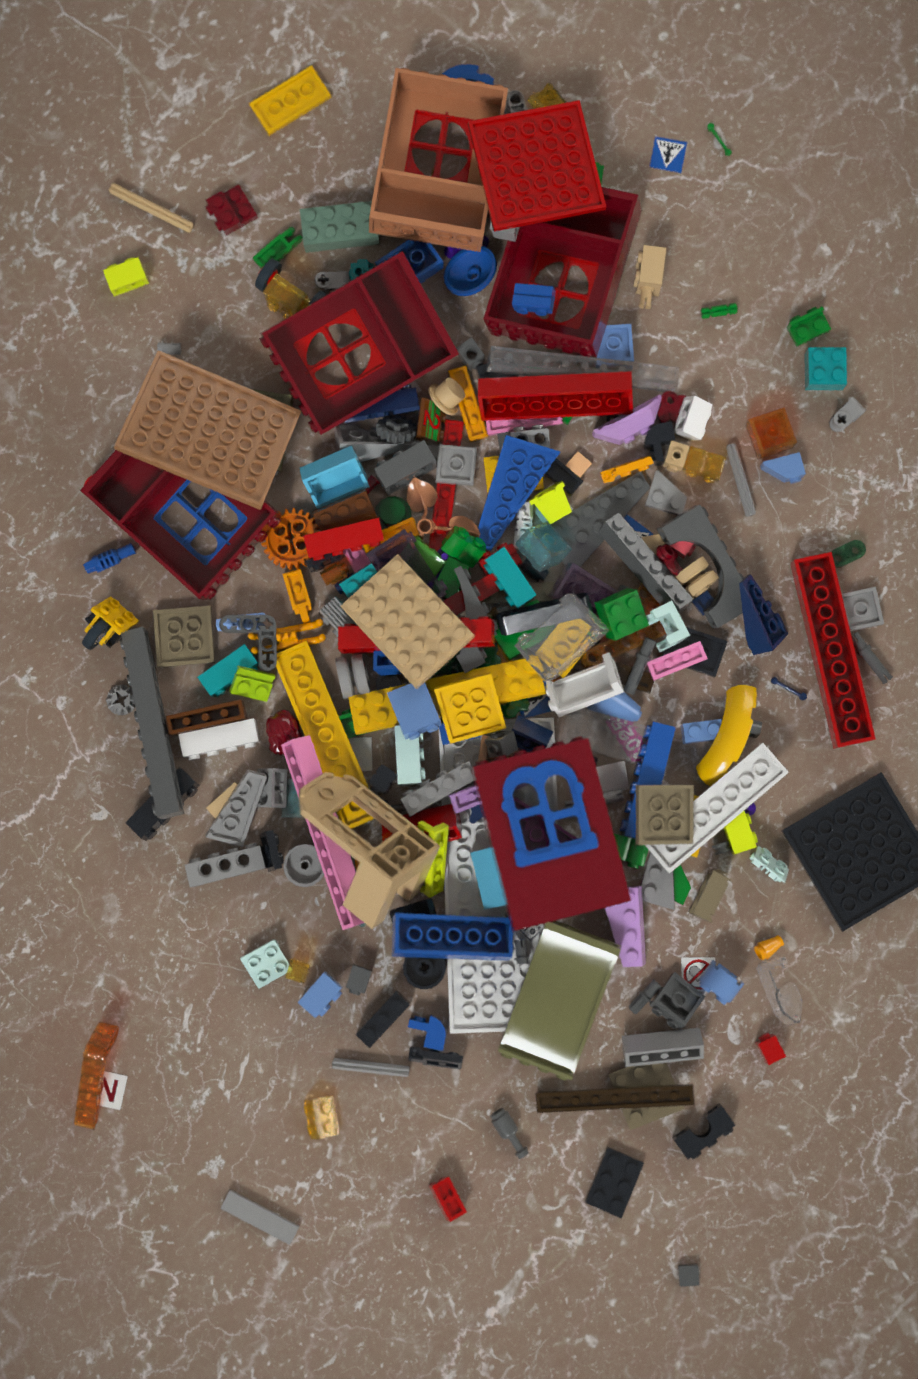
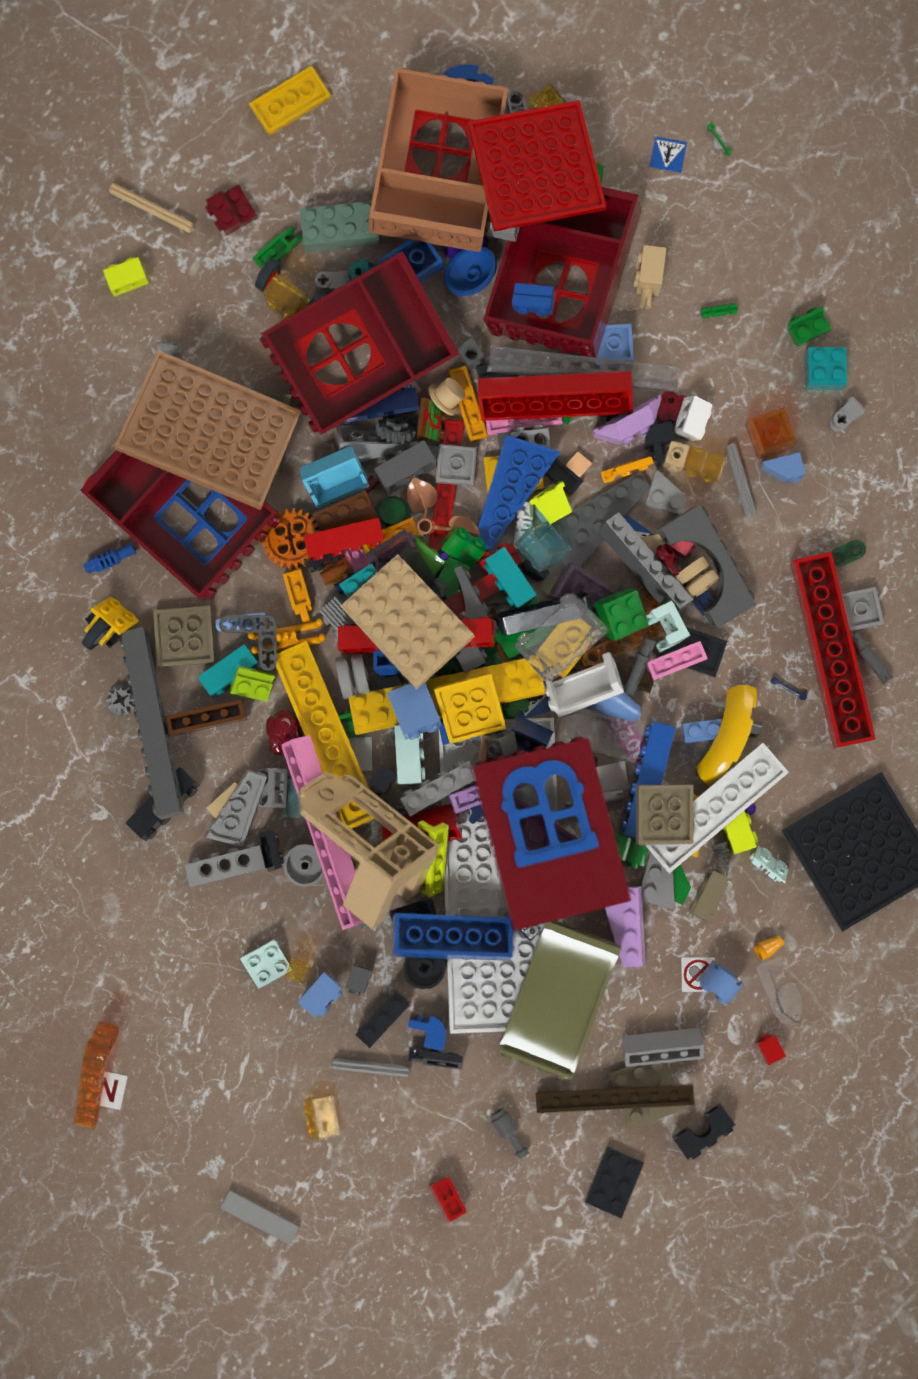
(219, 738): white brick -> none
(487, 878): medium azure brick -> none
(521, 951): dark grey pin -> none
(645, 996): dark grey axle -> none
(676, 1001): dark grey plate -> none
(688, 1275): dark grey tile -> none
(762, 626): dark blue wedge -> none

